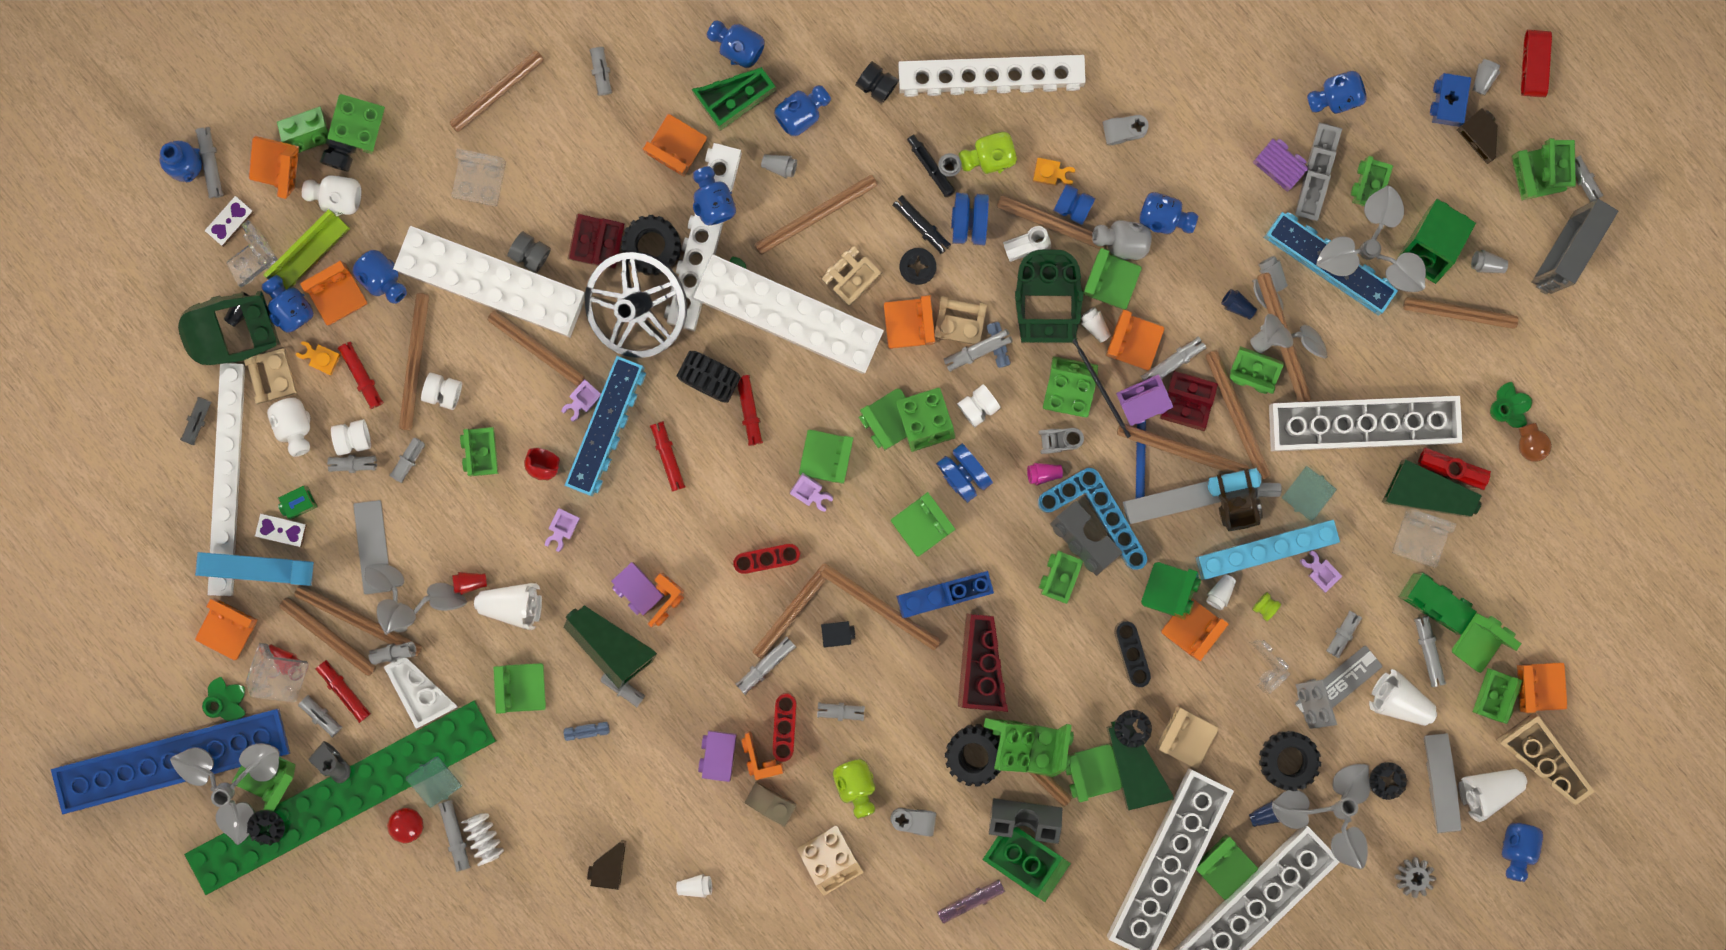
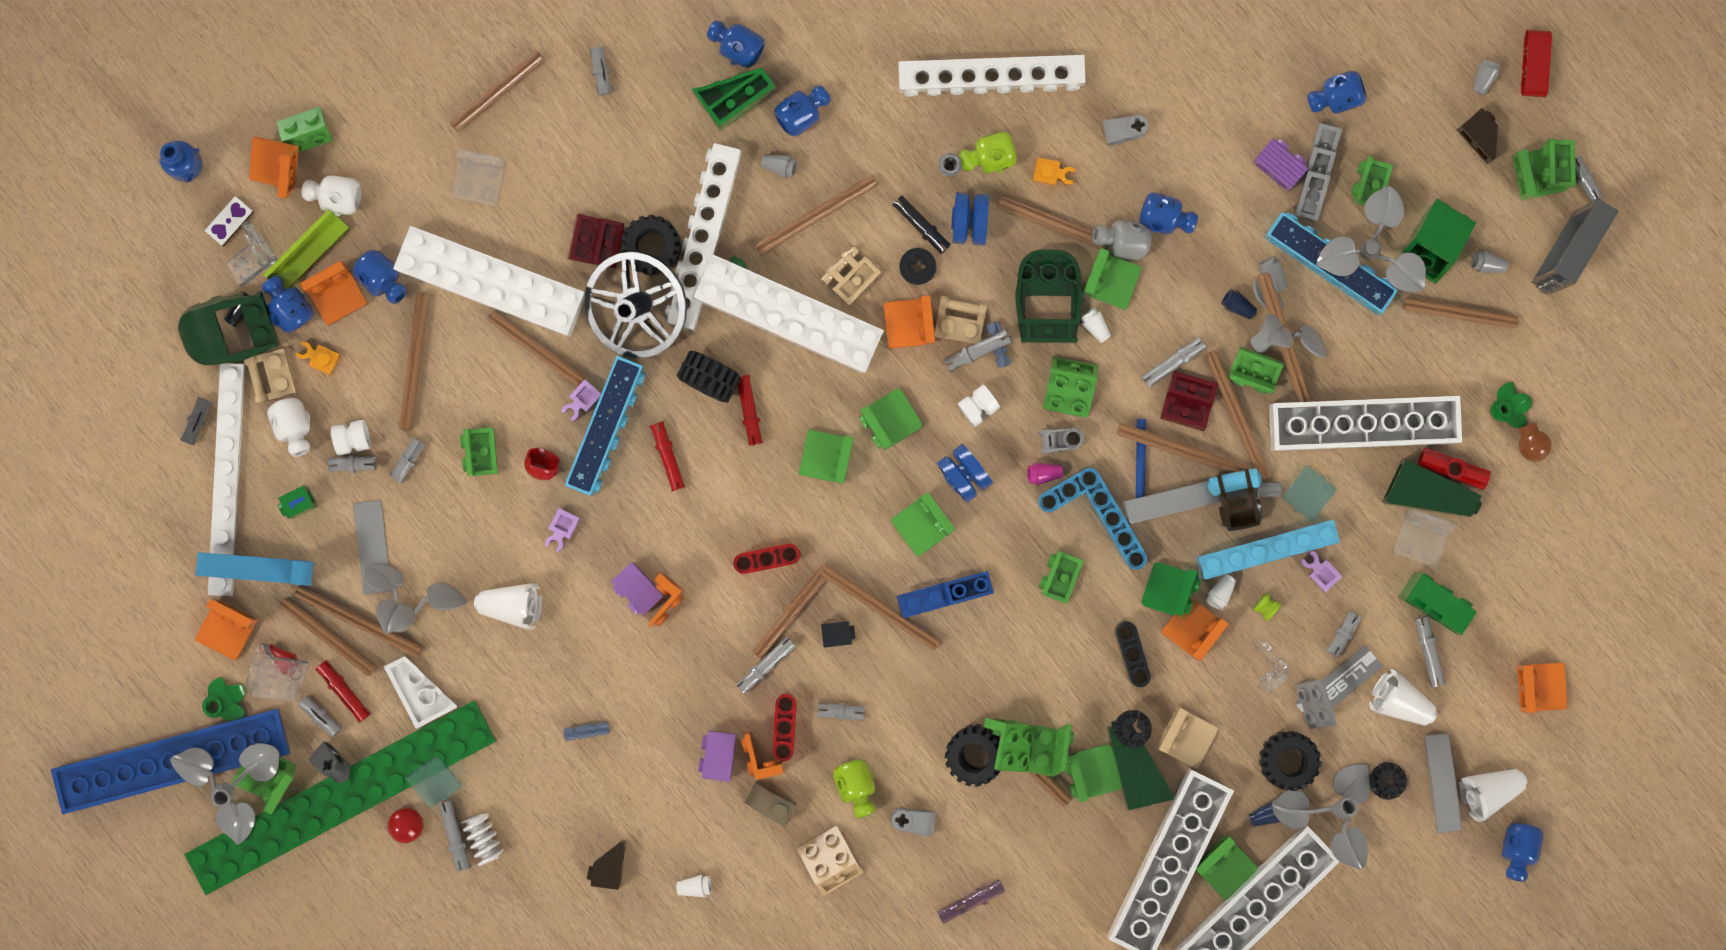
(209, 162): light grey pin -> none
(265, 818): black gear -> none
(281, 530): white tile -> none
(338, 155): black wheel -> none
(356, 123): bright green bracket -> none
(360, 375): red pin -> none
(392, 653): light grey pin -> none
(442, 391): white wheel -> none
(468, 582): red cone -> none
(519, 688): bright green bracket -> none
(527, 251): dark grey wheel -> none
(608, 646): dark green slope -> none
(626, 691): light grey axle -> none
(675, 145): orange bracket -> none
(713, 199): blue piece -> none
(809, 490): lavender plate -> none
(876, 82): black wheel -> none
(925, 419): bright green bracket -> none
(931, 166): black piece -> none
(981, 673): dark red wedge -> none
(1023, 245): white piece -> none
(1027, 863): green slope -> none
(1042, 819): dark grey arch -> none
(1070, 527): dark grey arch -> none
(1074, 204): blue wheel -> none
(1101, 388): black piece -> none
(1135, 341): orange bracket -> none
(1144, 400): medium lavender brick -> none
(1407, 876): light grey gear -> none
(1458, 89): blue brick -> none
(1482, 641): bright green bracket -> none
(1497, 696): bright green bracket -> none
(1543, 754): tan wedge -> none

